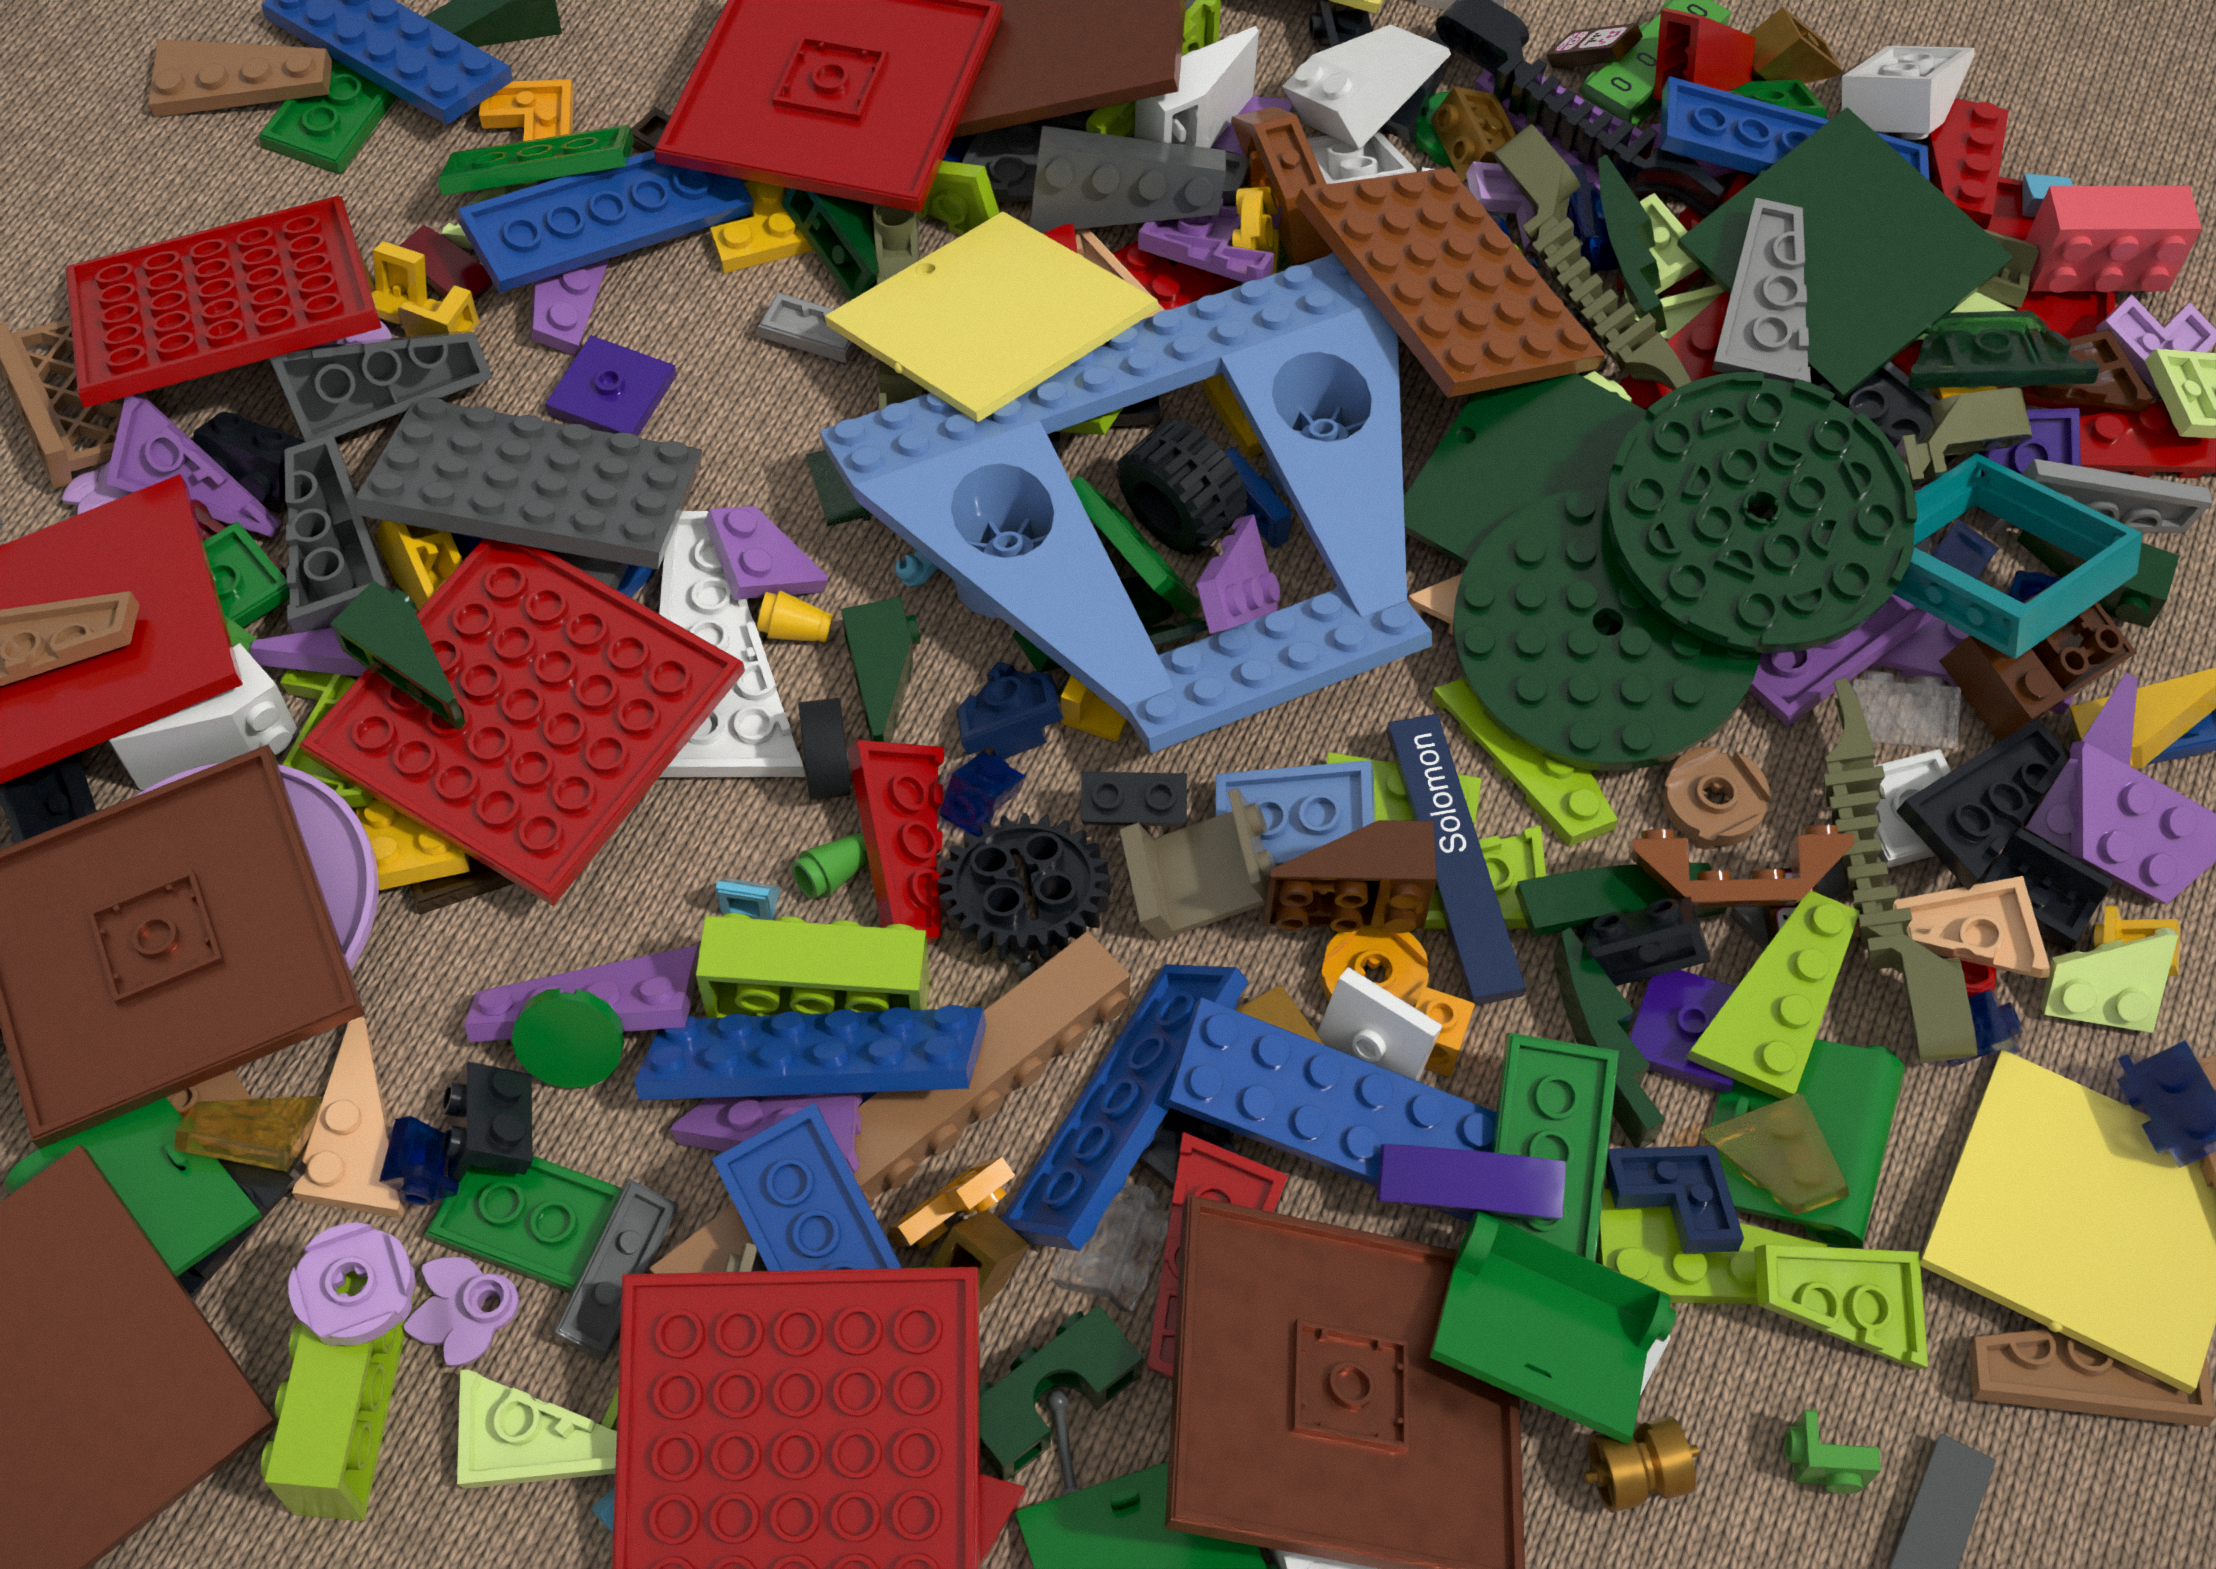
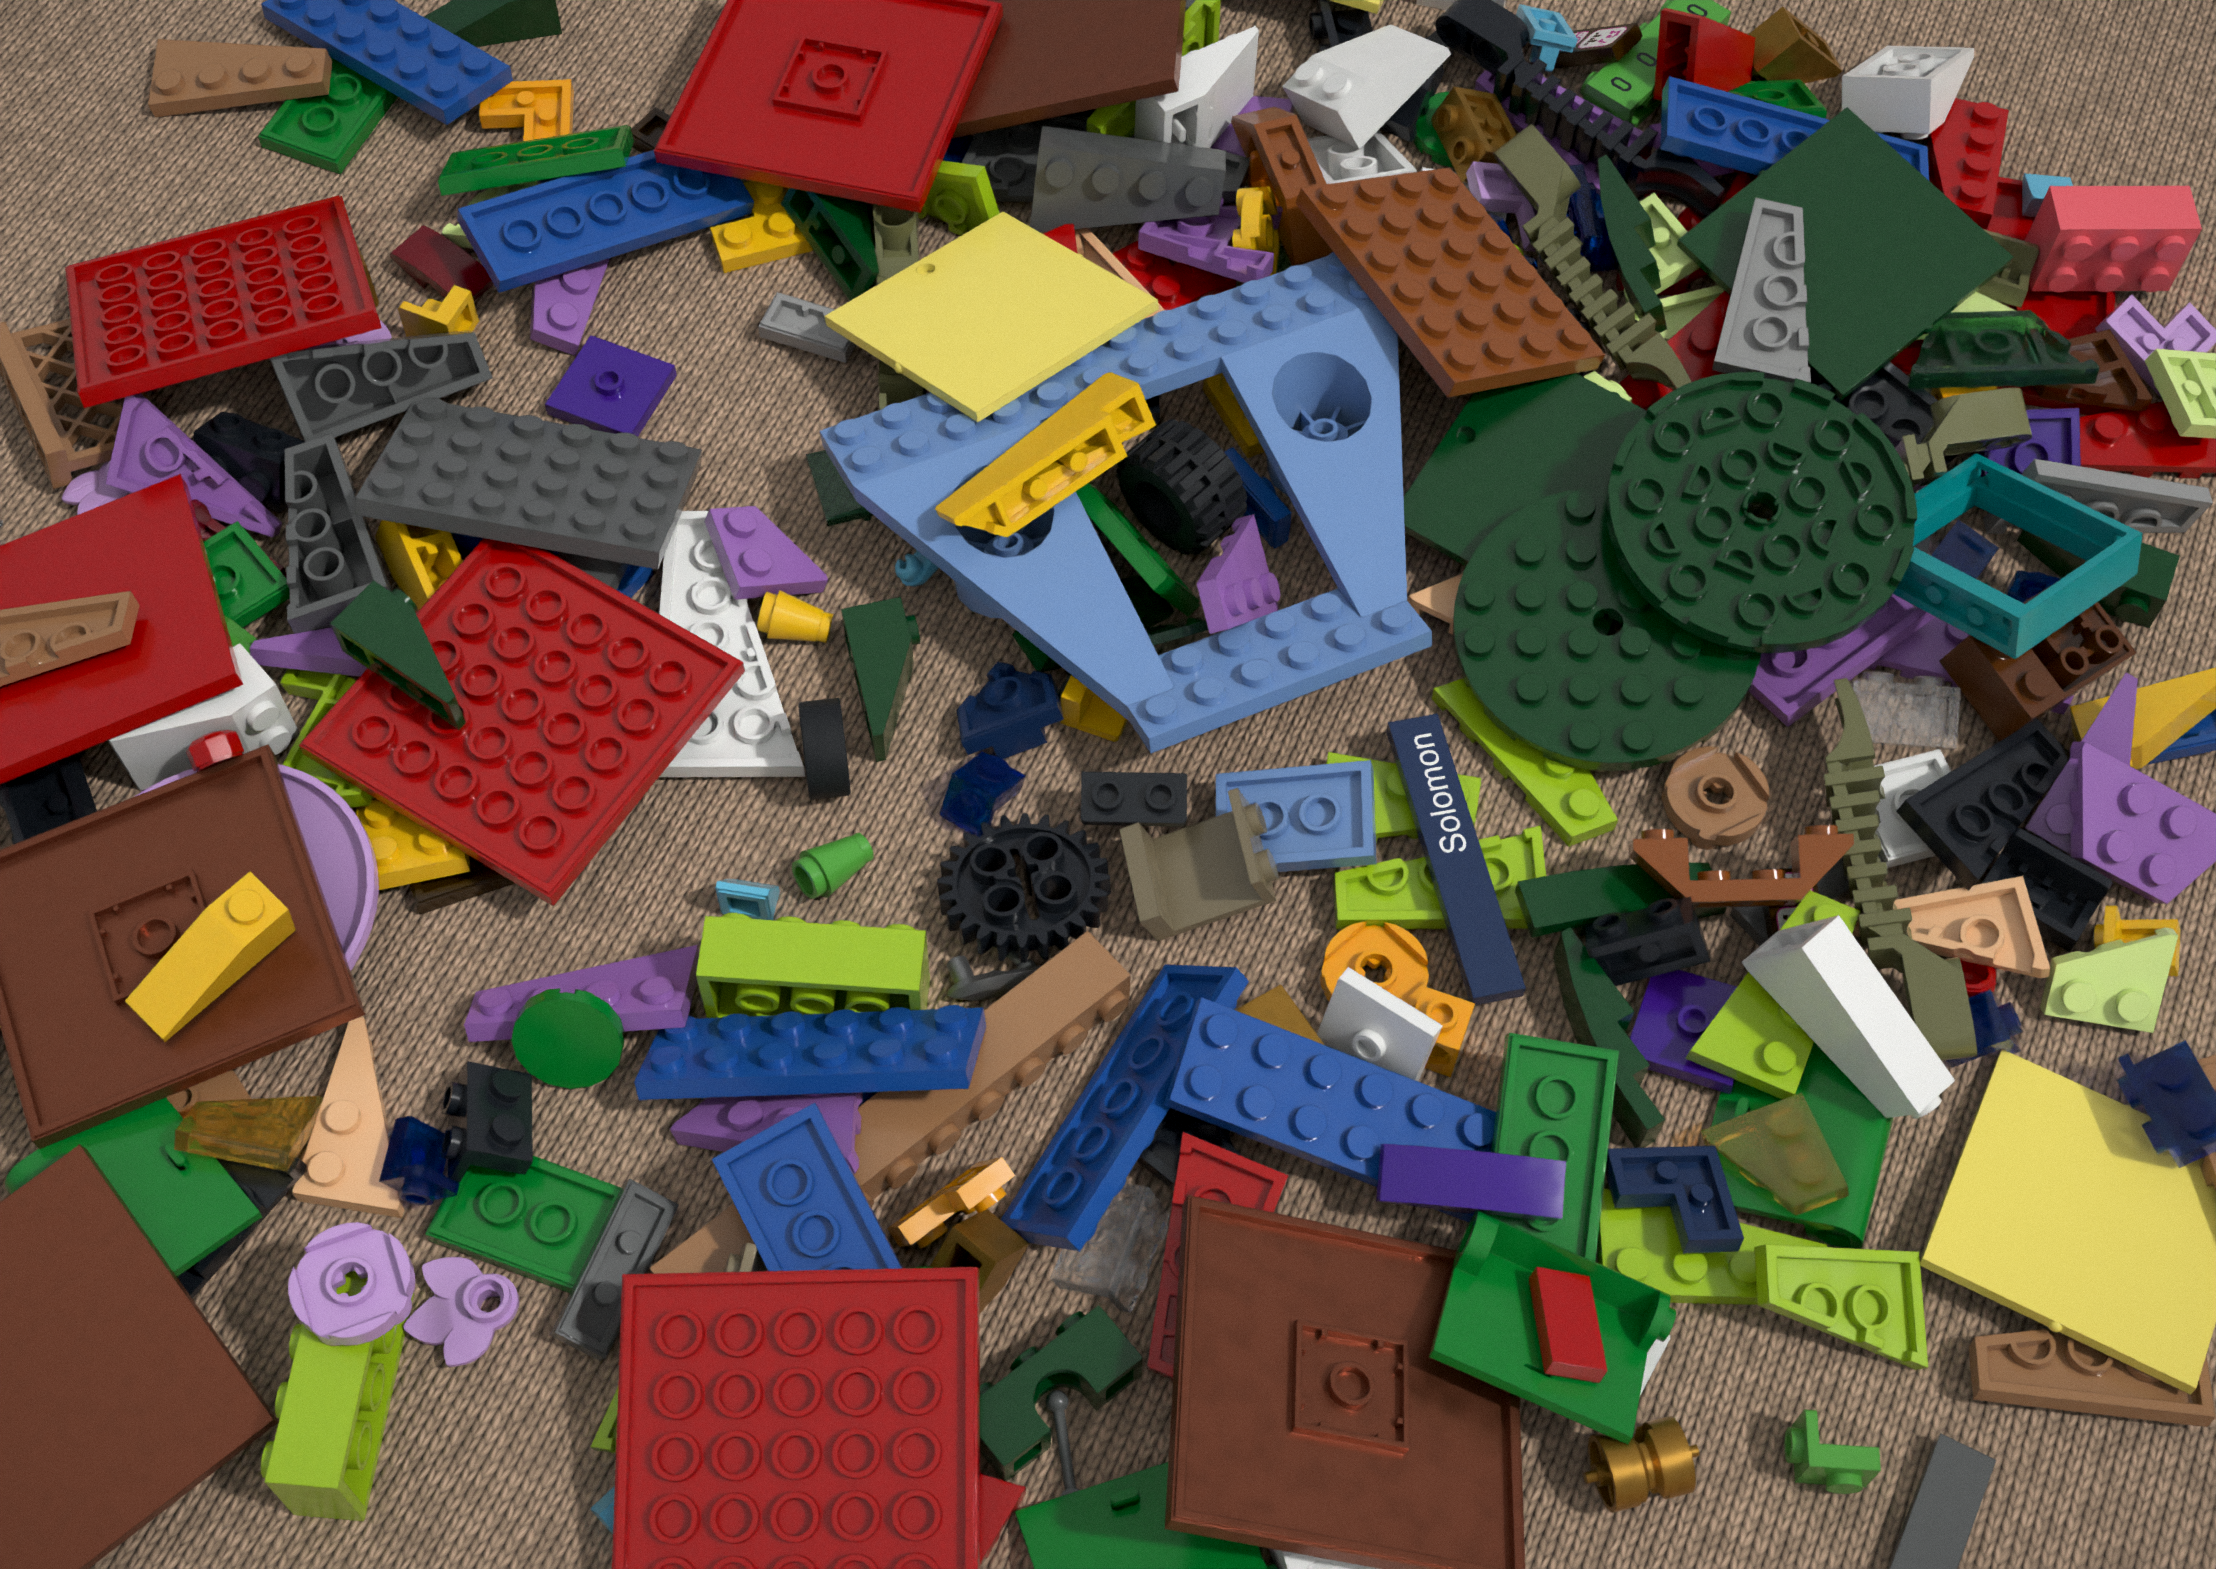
(211, 955): none -> yellow slope
(214, 749): none -> red tile
(398, 278): yellow bracket -> none
(520, 1439): yellowish green wing -> none
(898, 818): red wing -> none
(984, 985): none -> flat silver bar
(1052, 459): none -> yellow wedge
(1358, 881): reddish brown slope -> none
(1547, 33): none -> medium azure plate
(1567, 1325): none -> red tile
(1852, 1015): none -> white slope

